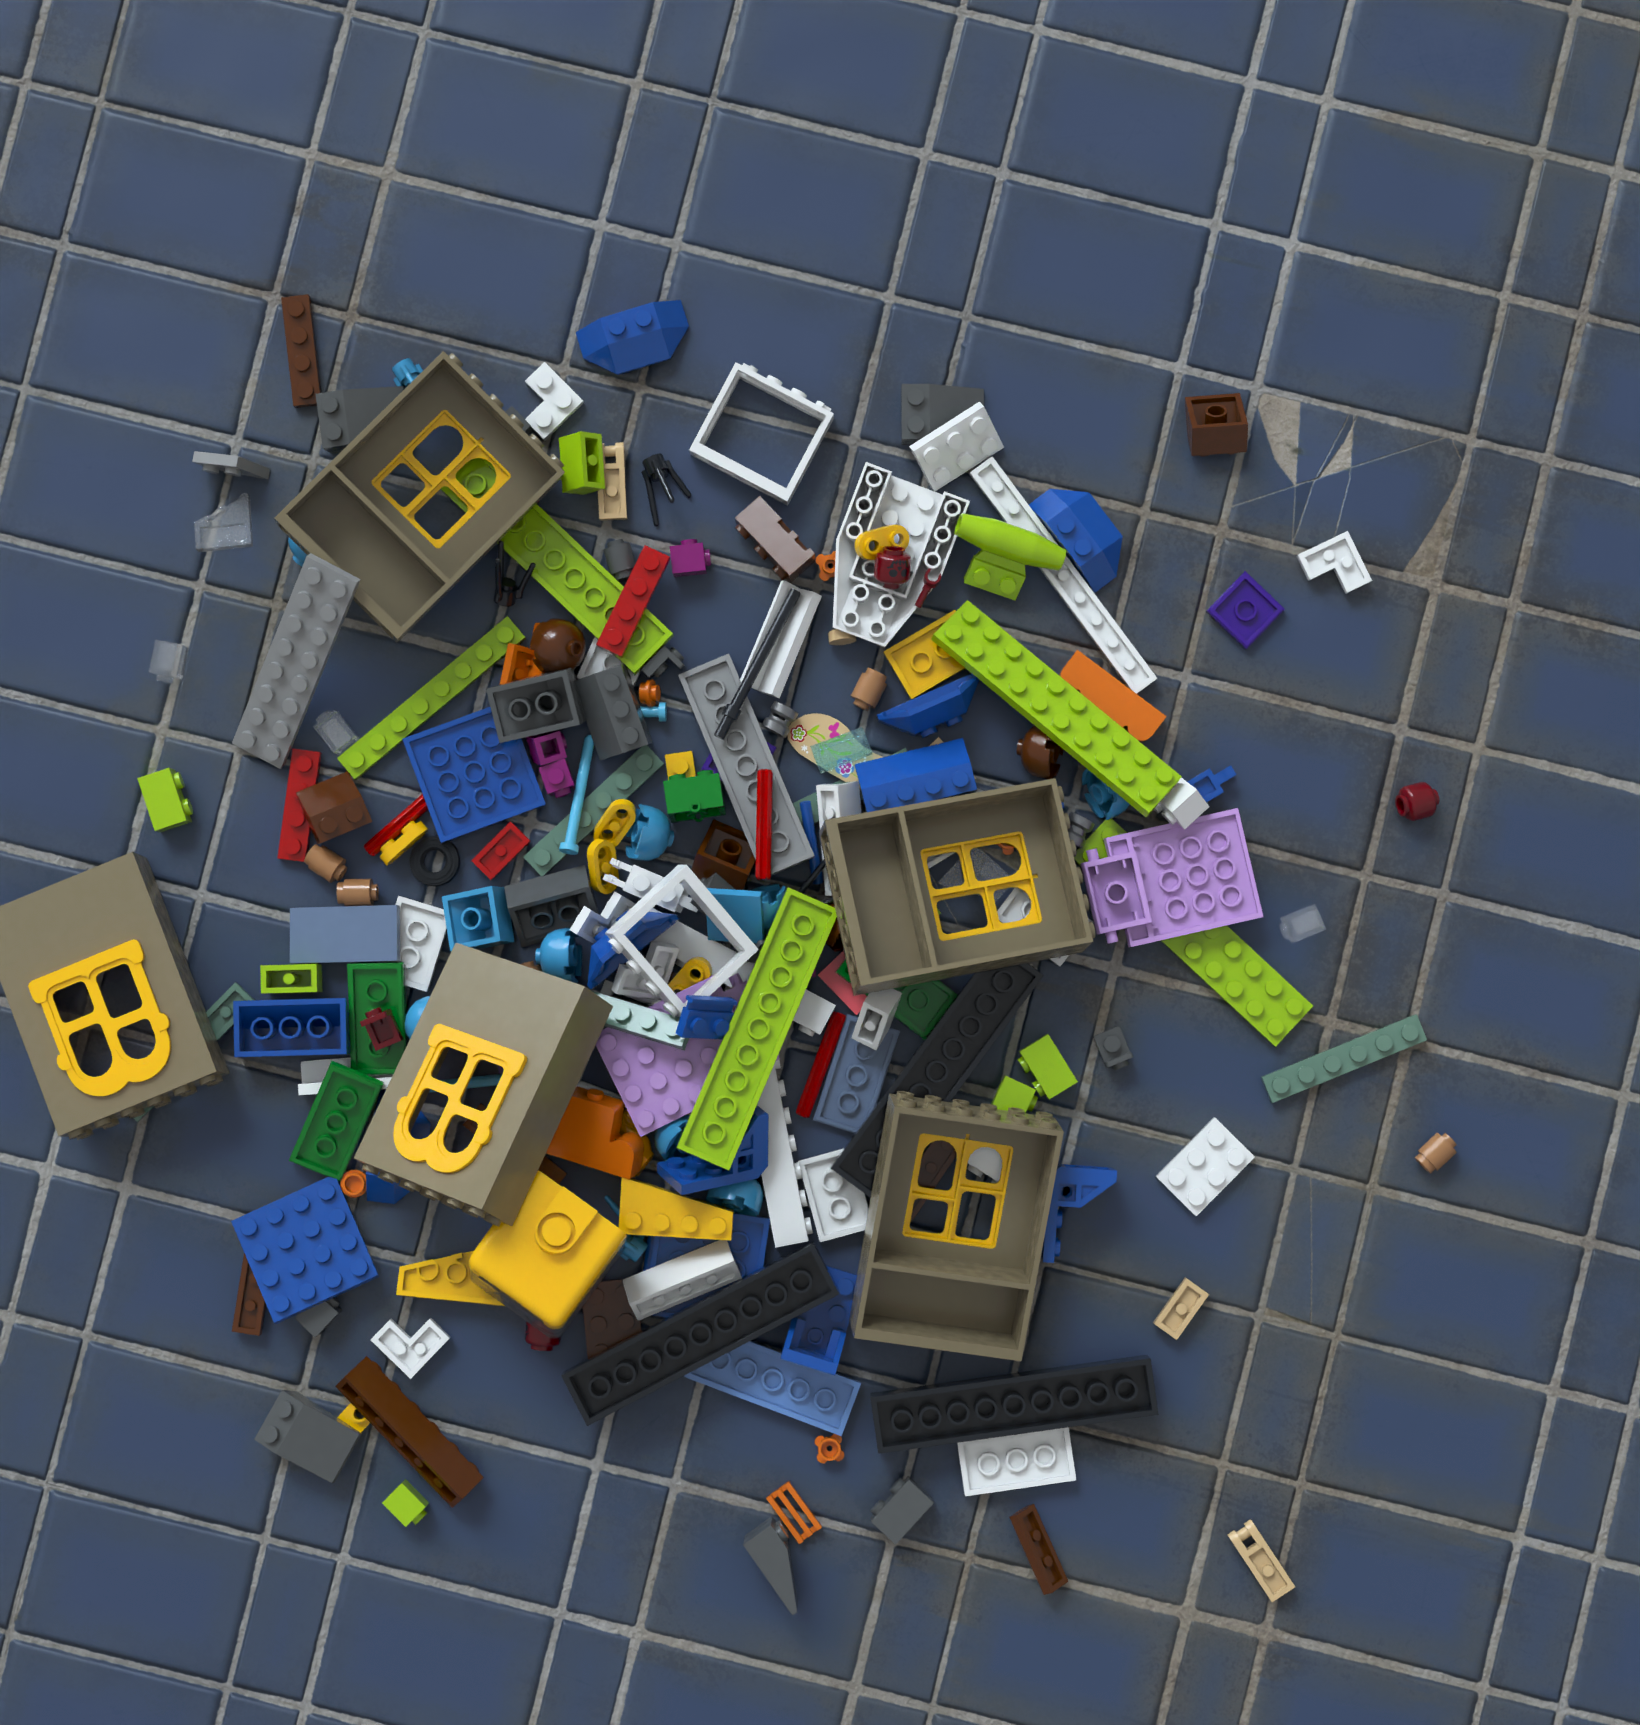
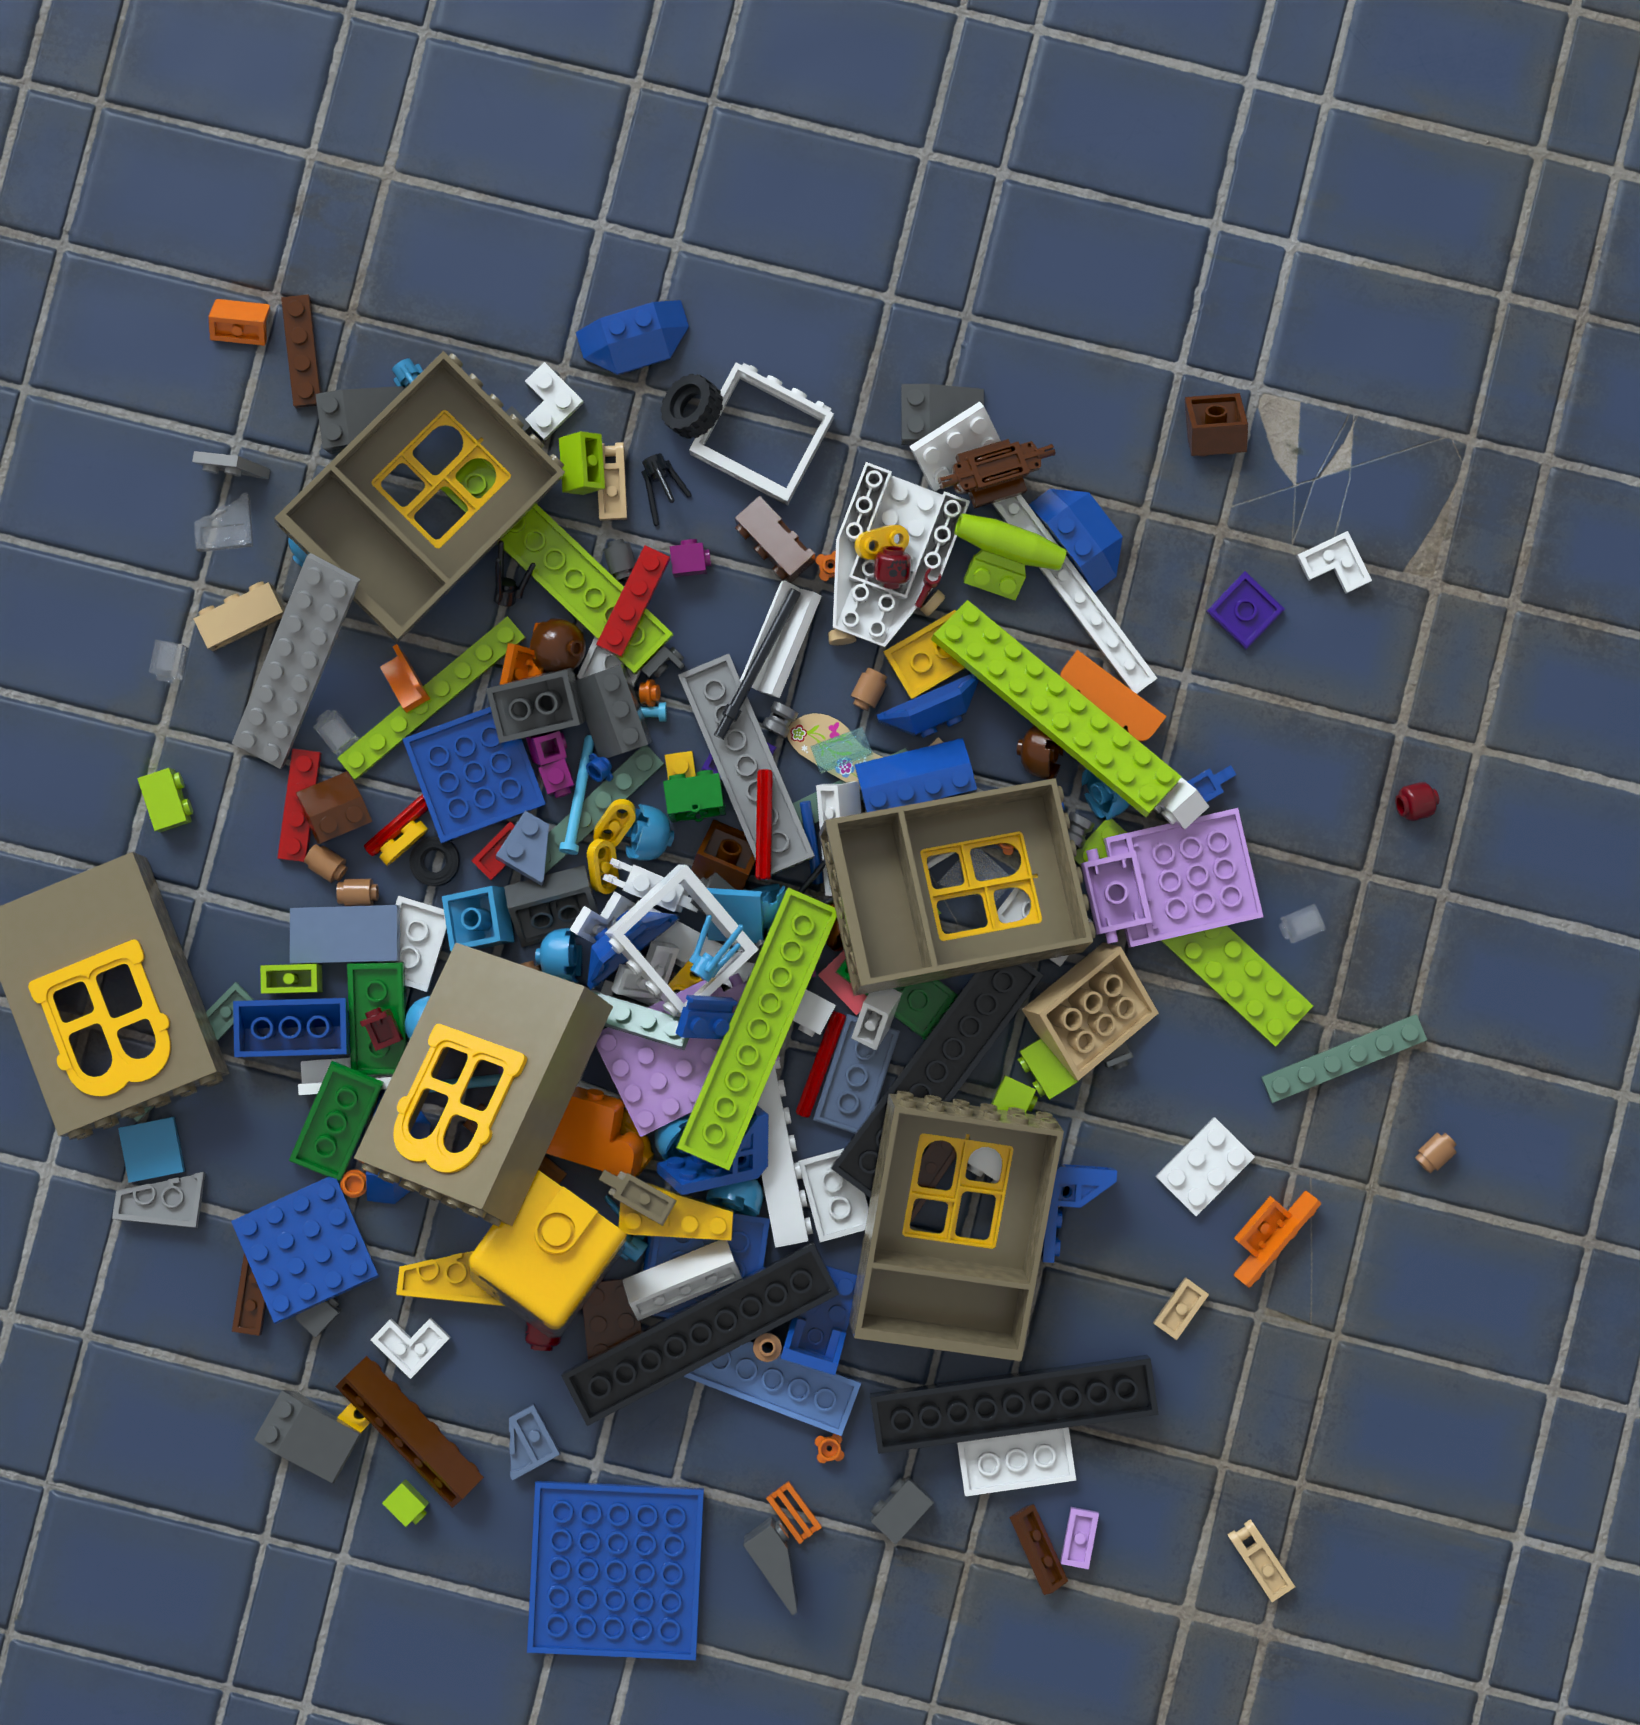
(151, 1149): none -> dark azure tile
(163, 1203): none -> light grey wing
(238, 322): none -> orange panel
(239, 615): none -> tan brick
(404, 681): none -> orange panel
(526, 848): none -> sand blue wing
(529, 1441): none -> sand blue wing
(599, 768): none -> blue plate
(615, 1570): none -> blue plate
(639, 1196): none -> dark tan hinge
(705, 414): none -> black tyre
(706, 965): none -> dark azure plant
(757, 1347): none -> medium nougat brick
(932, 603): none -> tan tile
(995, 471): none -> reddish brown piece
(1079, 1537): none -> lavender plate
(1091, 1010): none -> tan slope
(1270, 1232): none -> orange bracket

